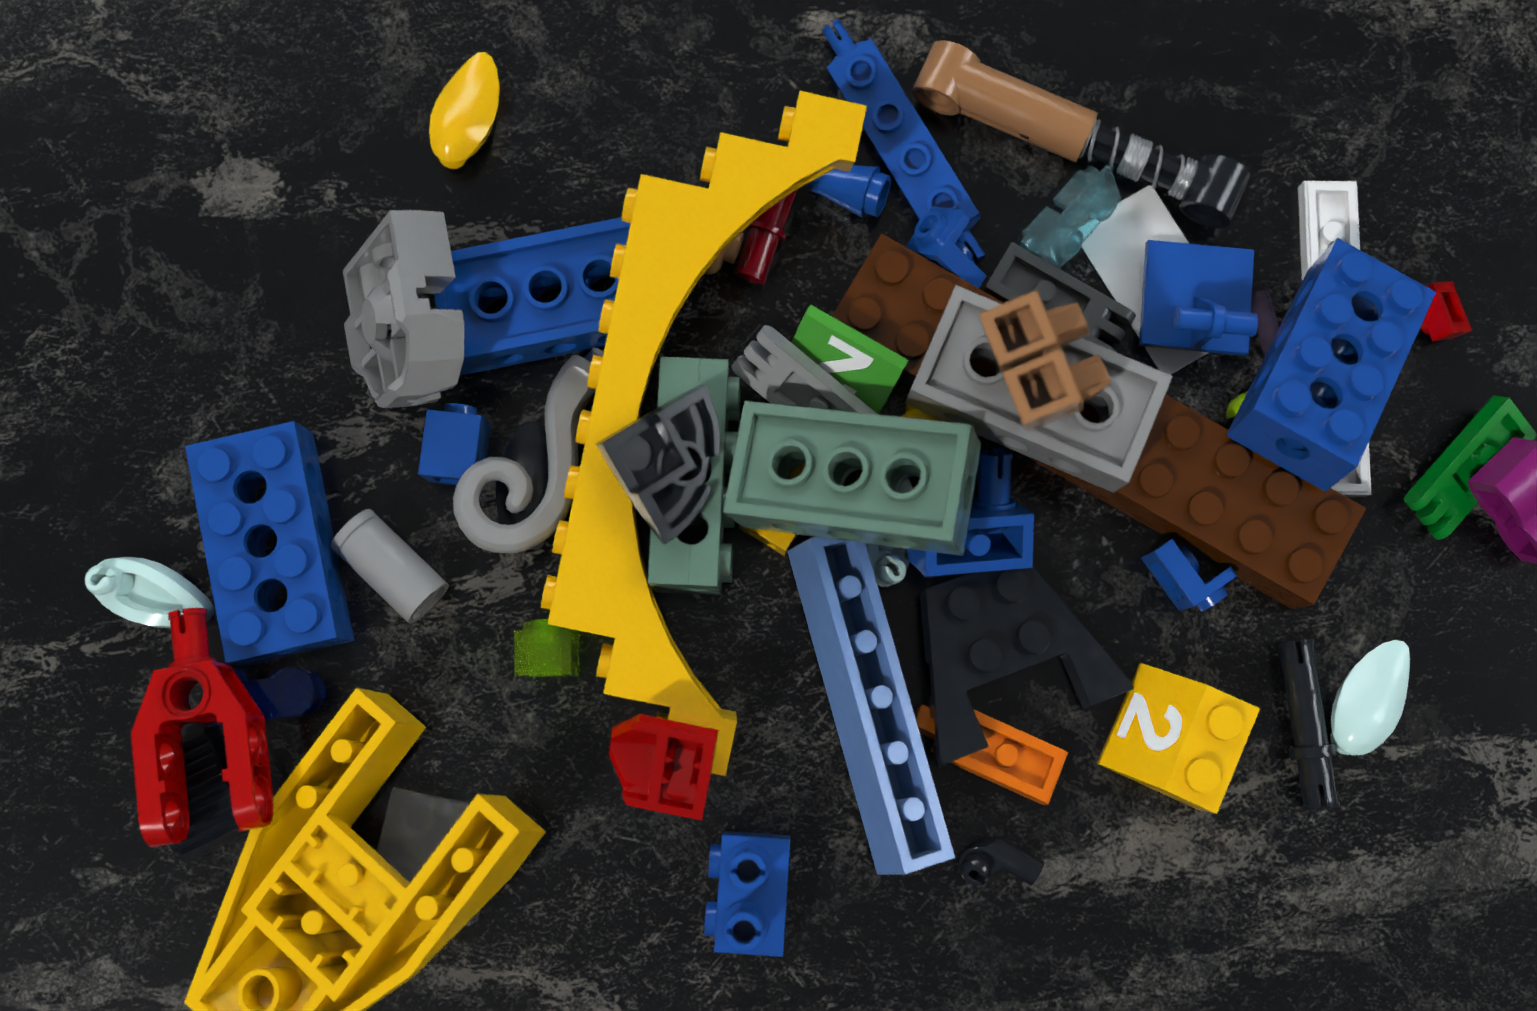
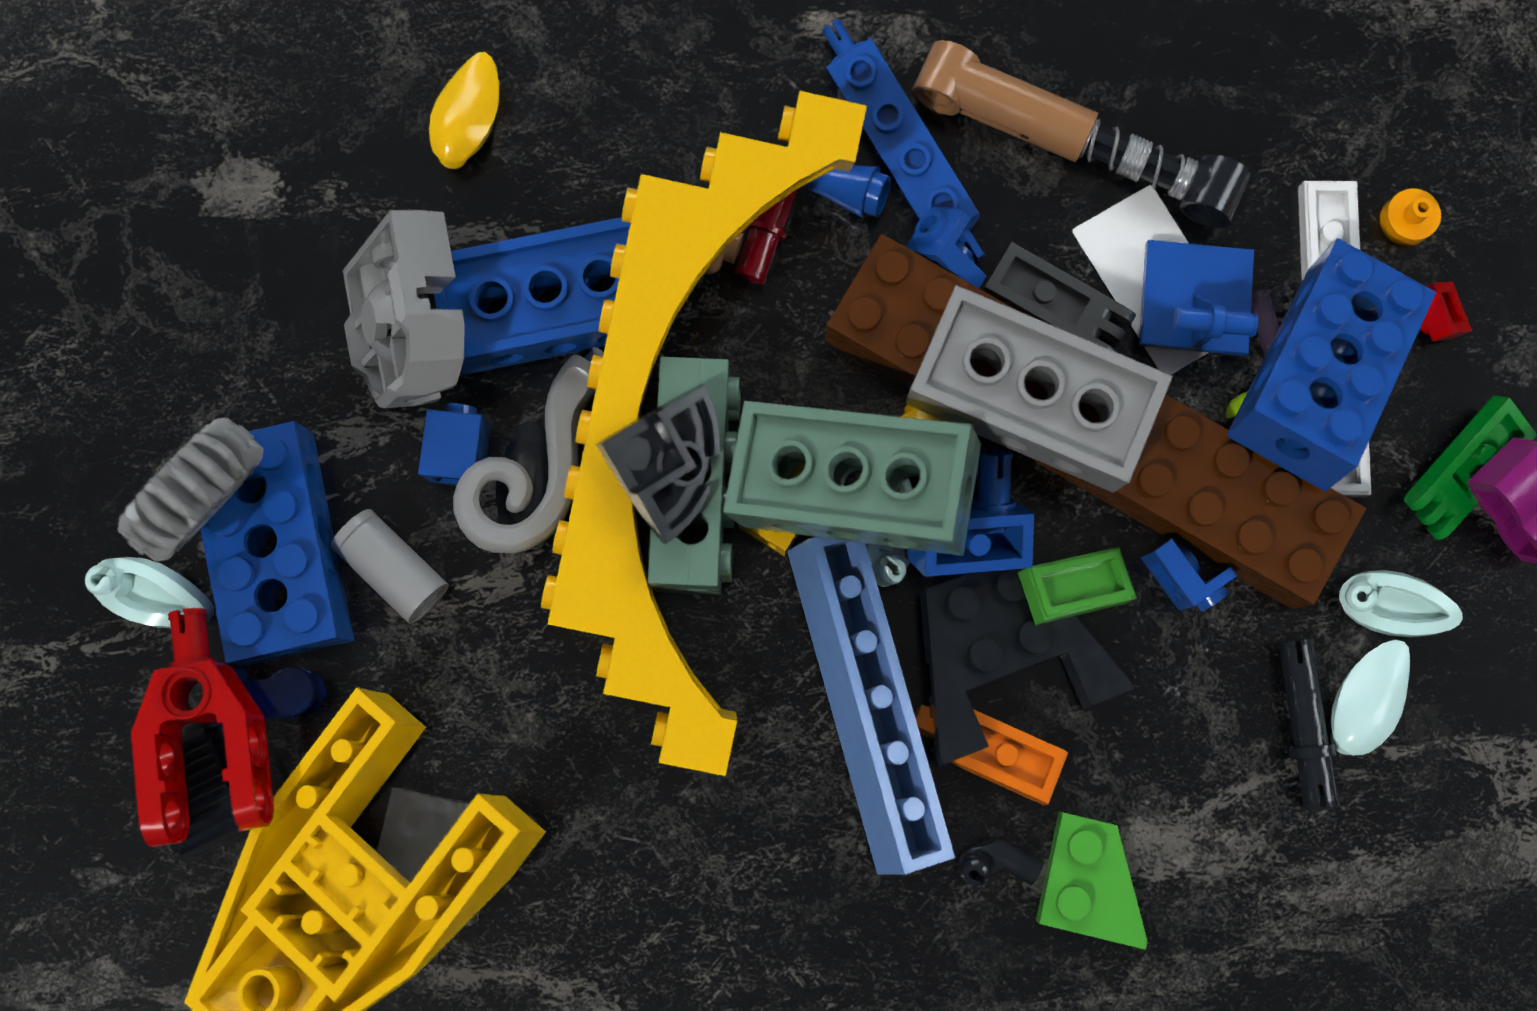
(190, 489): none -> light grey gear
(545, 650): clear neon green brick -> none
(664, 764): red slope -> none
(750, 893): blue brick -> none
(790, 377): light grey hinge -> none
(851, 358): bright green slope -> none
(1033, 364): medium nougat hips -> none
(1077, 585): none -> bright green tile
(1086, 203): clear light blue hinge -> none
(1090, 883): none -> bright green wing
(1179, 737): yellow slope -> none
(1398, 604): none -> light aqua arm
(1410, 217): none -> light orange tile

